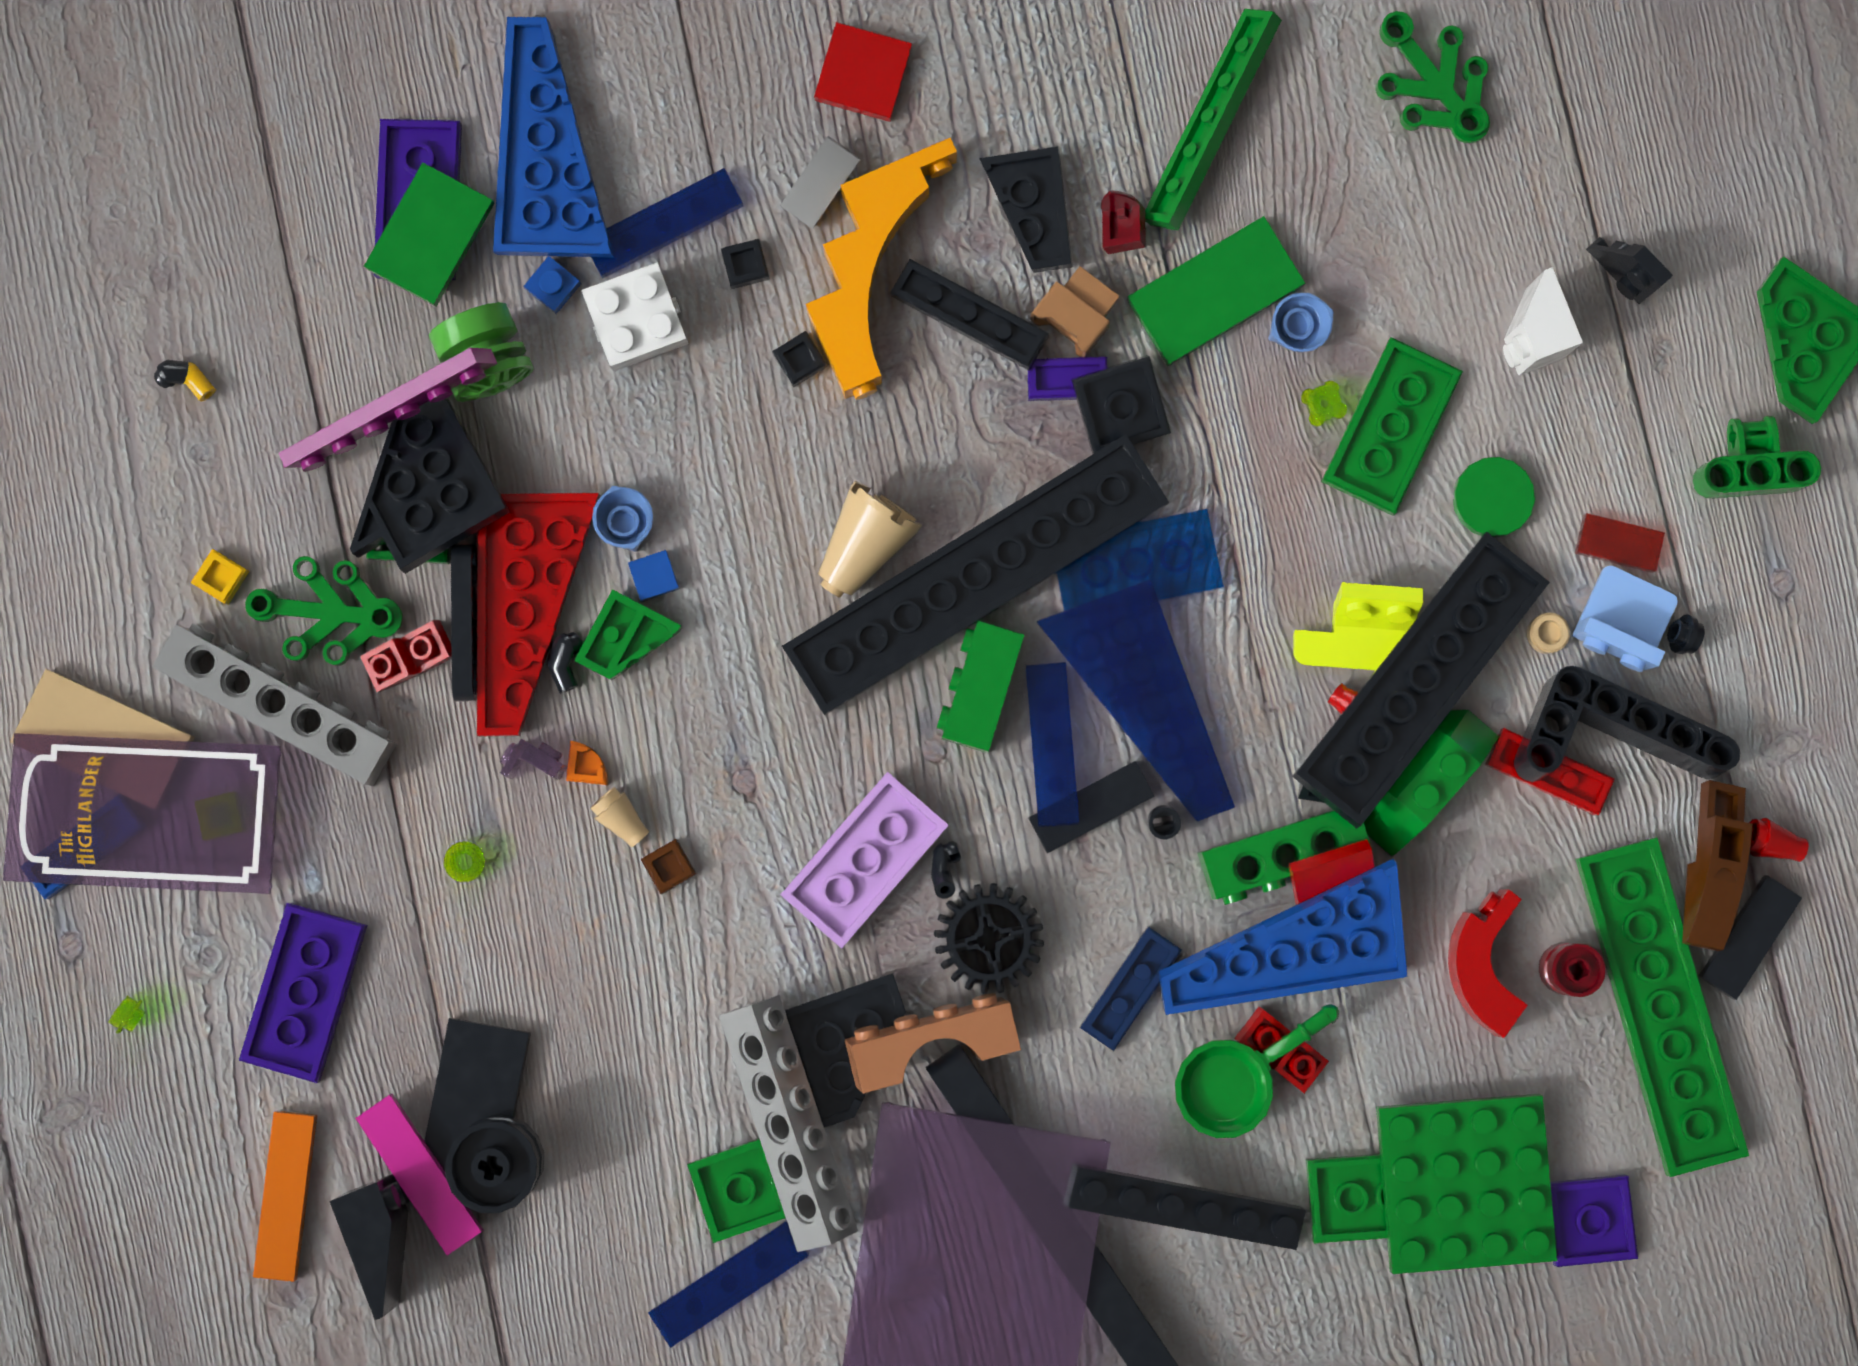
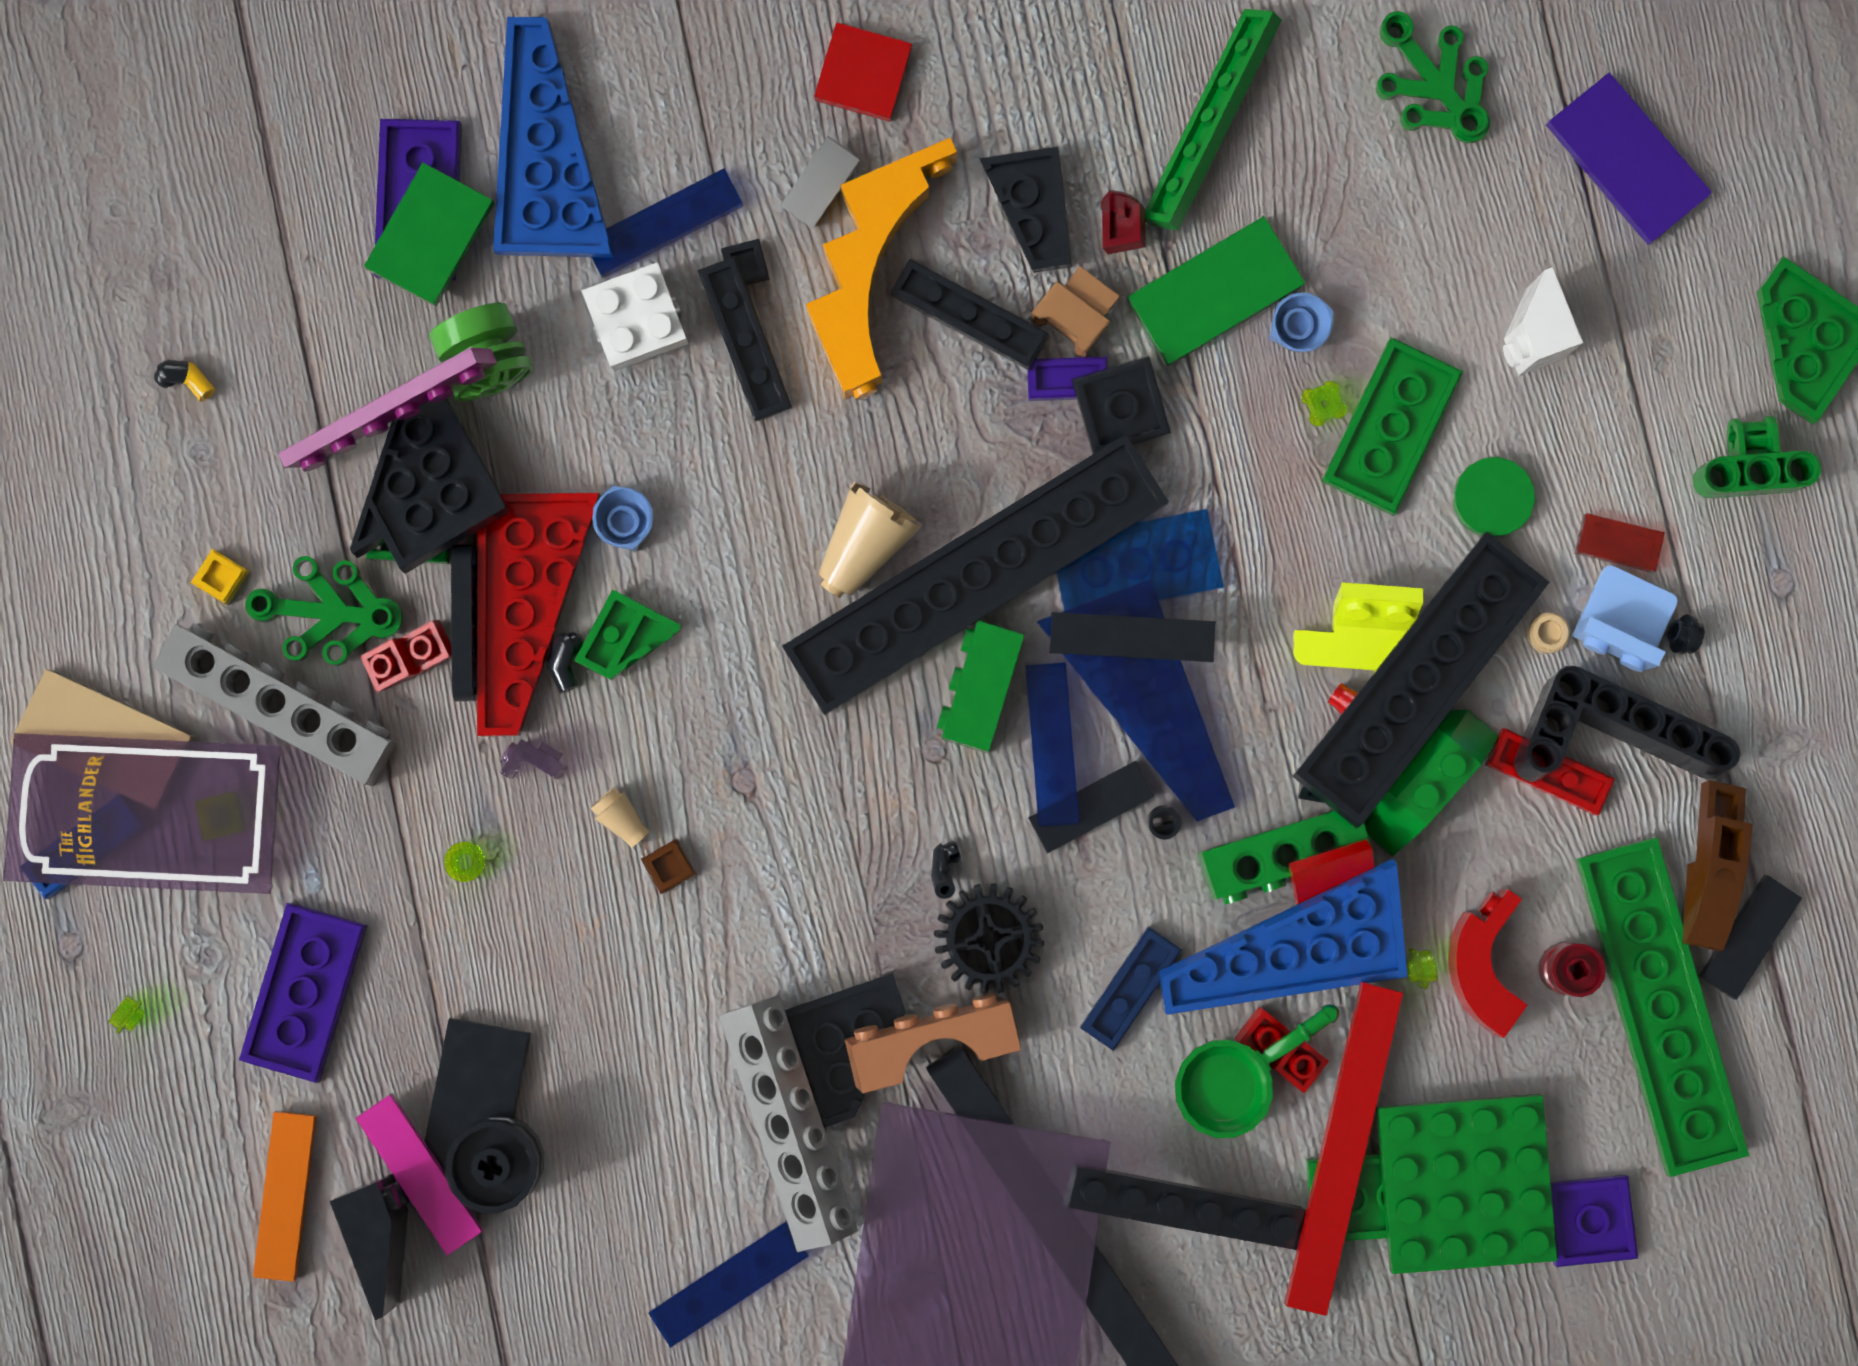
(552, 285): blue plate -> none
(585, 765): orange tile -> none
(653, 575): blue tile -> none
(736, 1190): green plate -> none
(744, 339): none -> black tile
(799, 359): black tile -> none
(864, 860): lavender plate -> none
(1132, 637): none -> black tile
(1343, 1149): none -> red tile
(1421, 968): none -> clear neon green plate
(1628, 158): none -> dark purple tile
(1632, 266): black wing -> none
(1774, 841): red cone -> none

